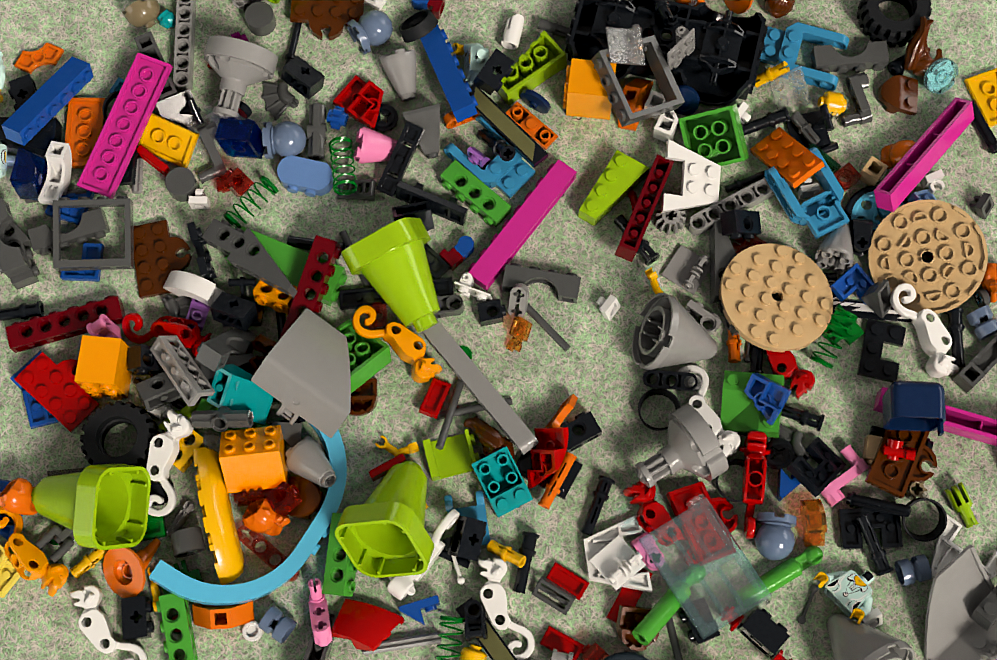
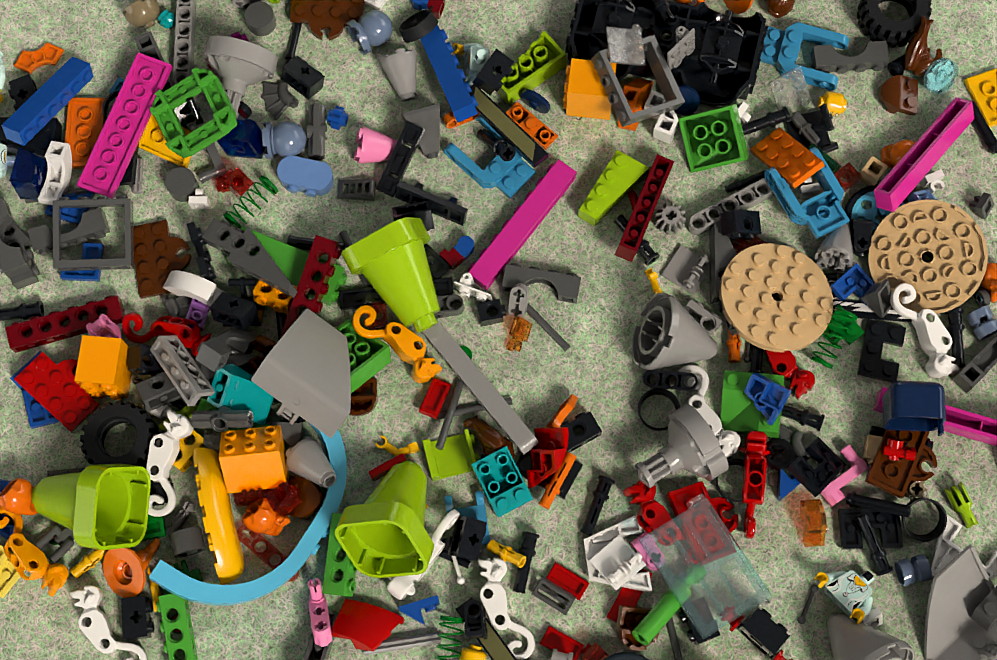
(153, 160): red tile -> none
(222, 616): orange slope -> none
(224, 114): none -> bright green plate
(251, 631): white tile -> none
(282, 629): sand blue wheel -> none
(338, 157): green piece -> none
(361, 101): red slope -> none
(386, 110): black gear -> none
(456, 173): bright green brick -> none
(477, 157): medium lavender slope -> none
(512, 32): white arm -> none
(553, 28): dark grey axle -> none
(608, 307): white tile -> none
(698, 183): white wing -> none
(771, 73): yellow pin -> none
(774, 537): sand blue tile -> none
(791, 568): bright green piece -> none
(855, 86): dark grey beam -> none

